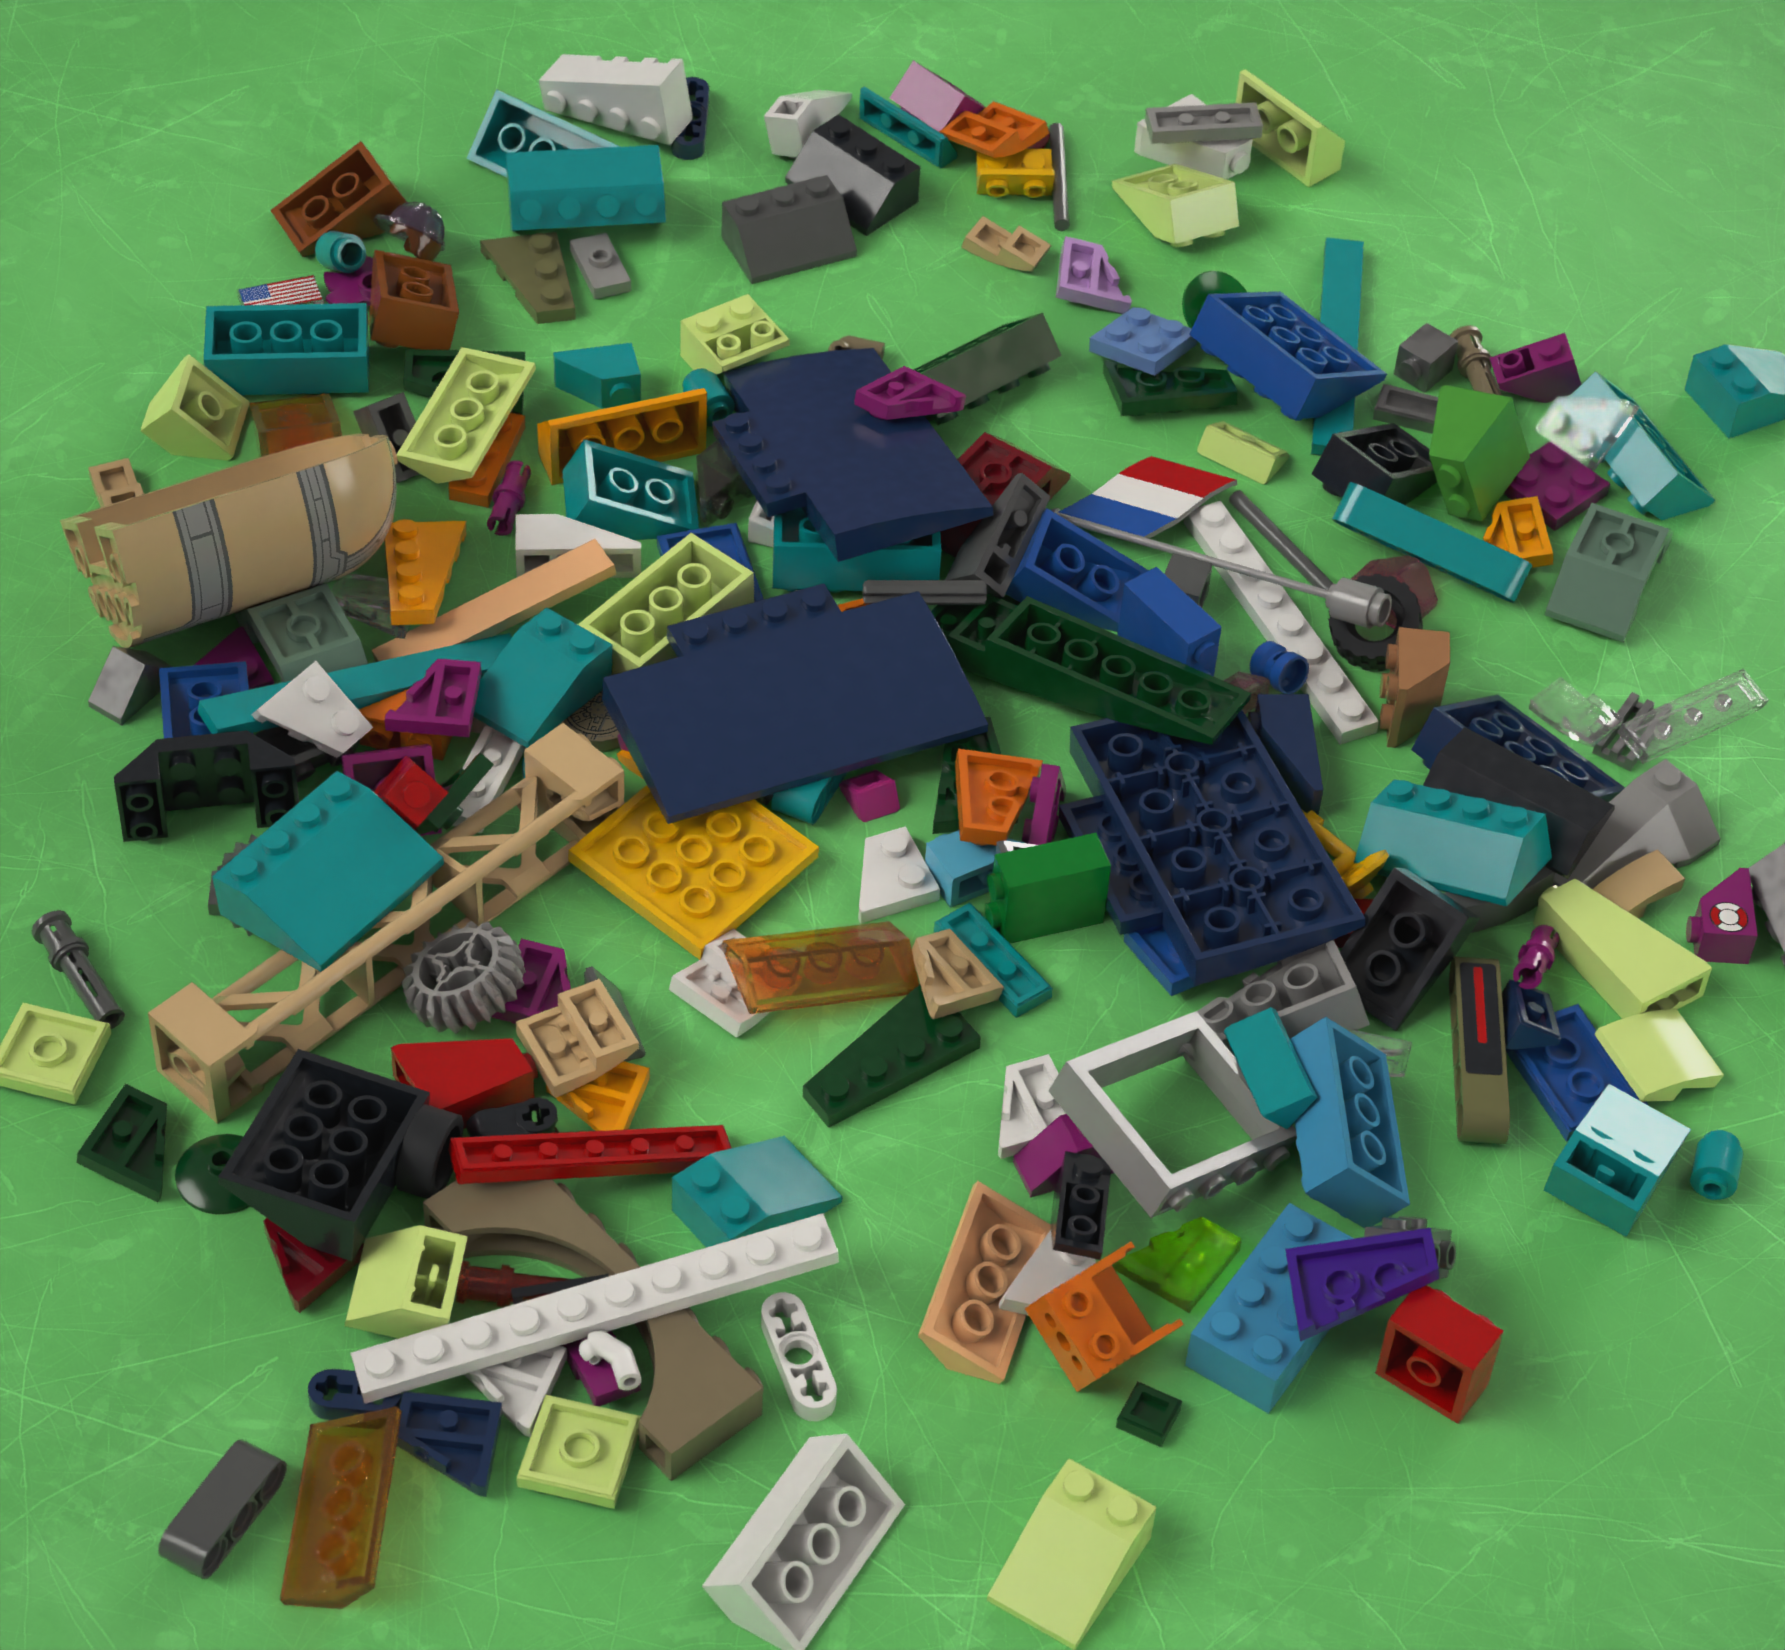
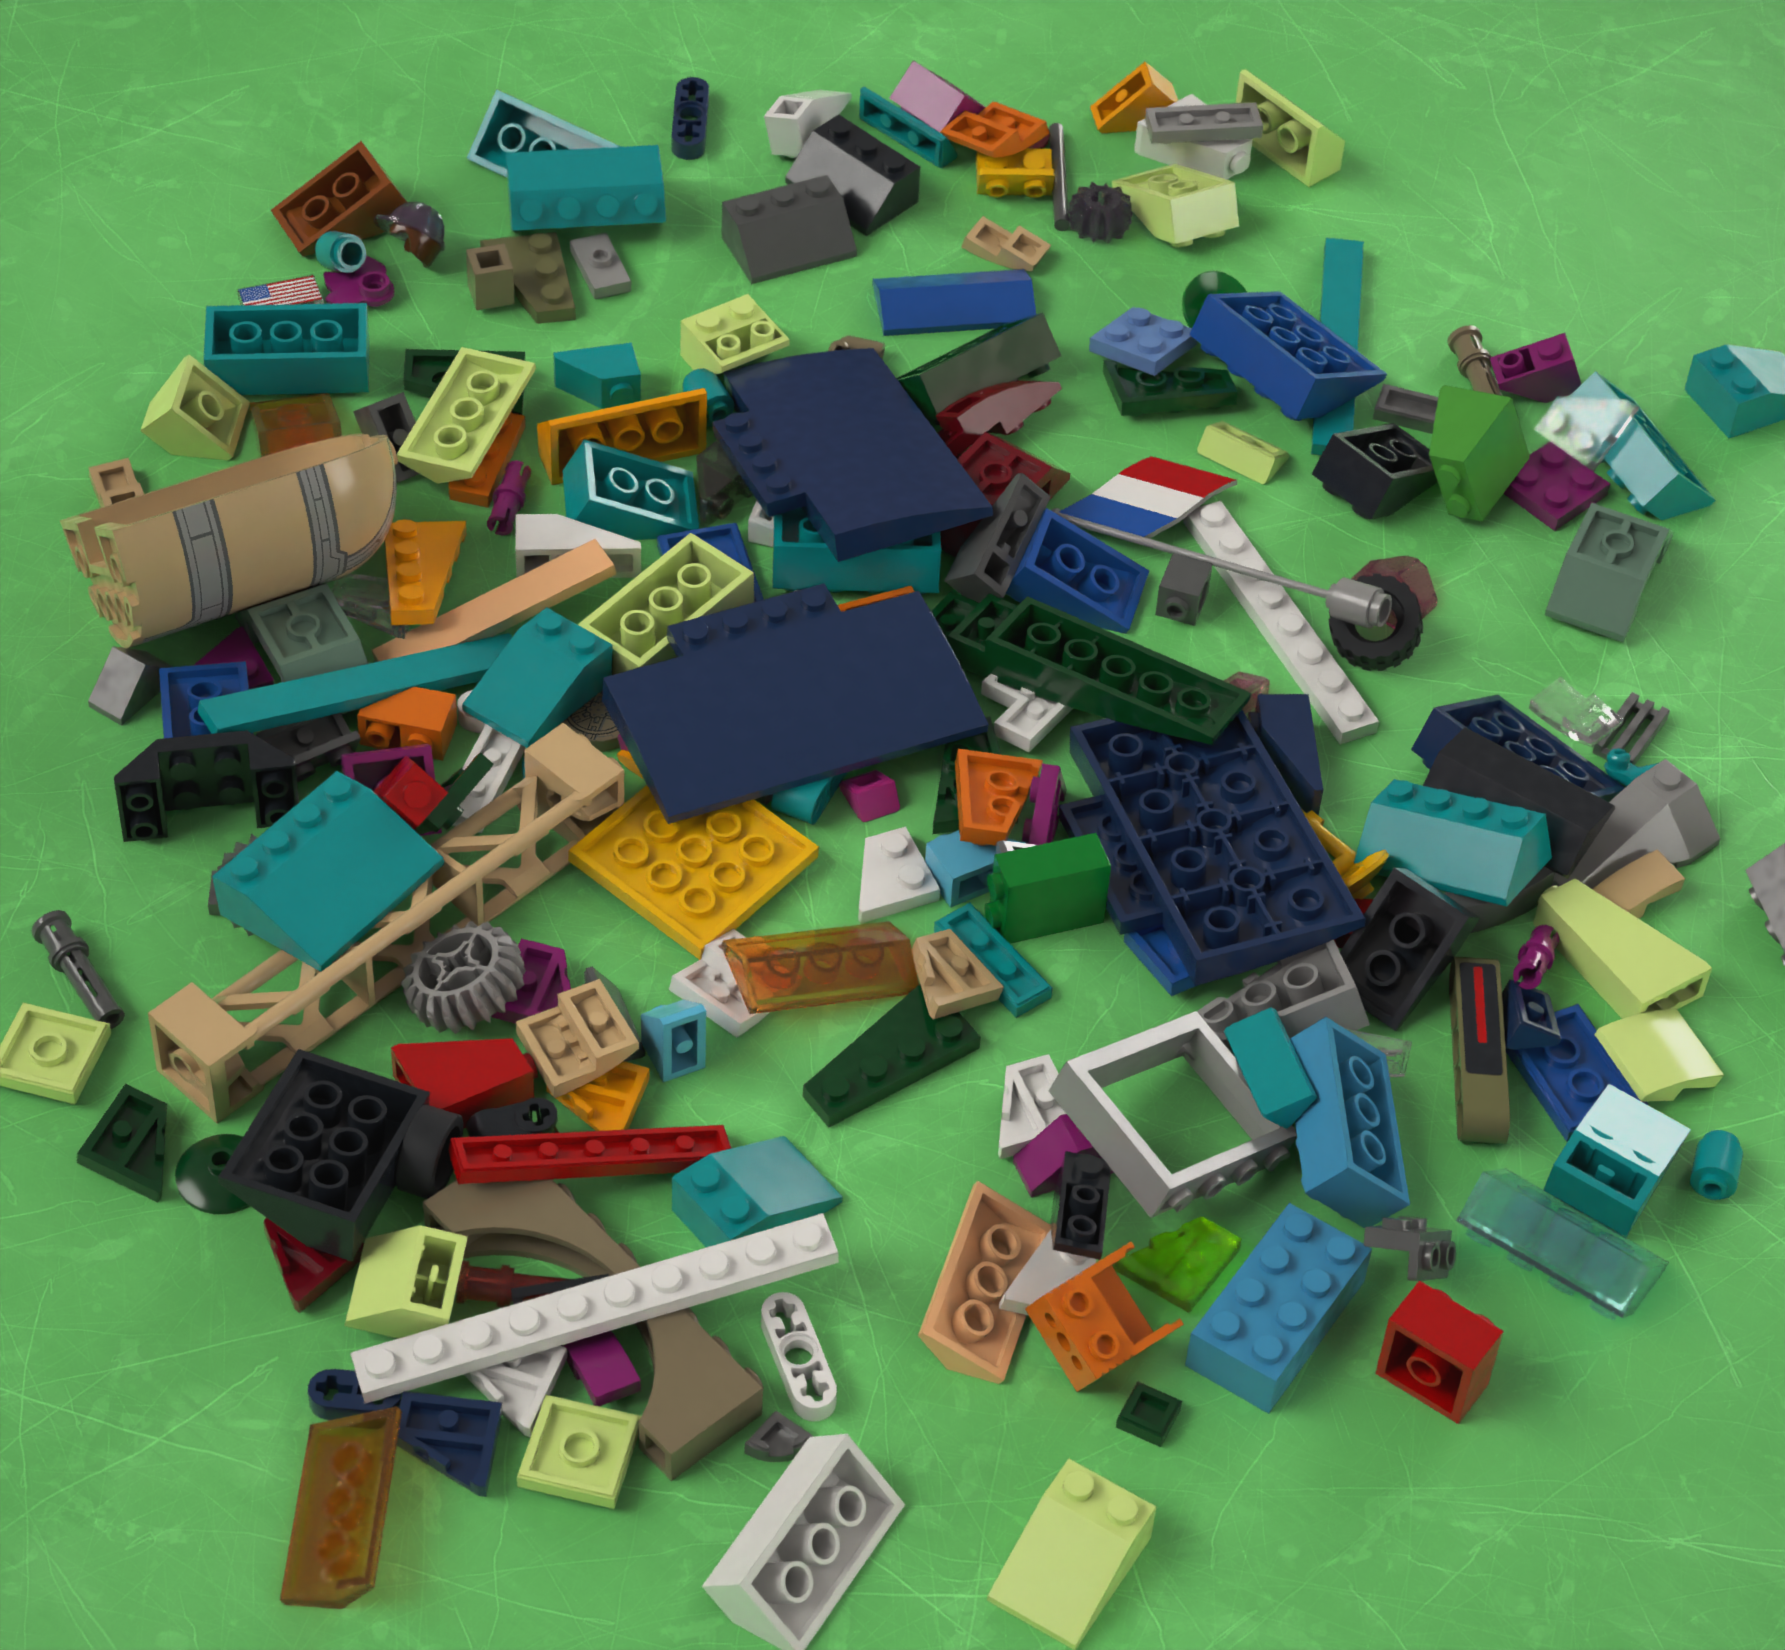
(222, 1509): dark grey beam -> none
(316, 712): white wing -> none
(412, 302): dark orange slope -> none
(440, 701): magenta wing -> none
(490, 276): none -> dark tan brick
(604, 1346): white arm -> none
(621, 95): white wedge -> none
(675, 1038): none -> medium azure slope
(776, 1440): none -> flat silver tile
(906, 395): magenta wing -> none
(933, 591): dark grey axle -> none
(953, 301): none -> blue slope
(993, 410): none -> slope
(1027, 716): none -> white plate
(1088, 277): lavender wing -> none
(1100, 212): none -> gear
(1127, 101): none -> light orange slope
(1168, 621): blue brick -> none
(1276, 663): blue wheel -> none
(1280, 541): dark grey bar -> none
(1357, 1275): dark purple wing -> none
(1415, 681): medium nougat slope -> none
(1425, 357): flat silver brick -> none
(1432, 542): teal beam -> none
(1521, 530): light orange wing -> none
(1560, 1242): none -> clear light blue slope
(1620, 768): none -> teal arm
(1692, 716): clear tile -> none
(1725, 922): magenta slope -> none

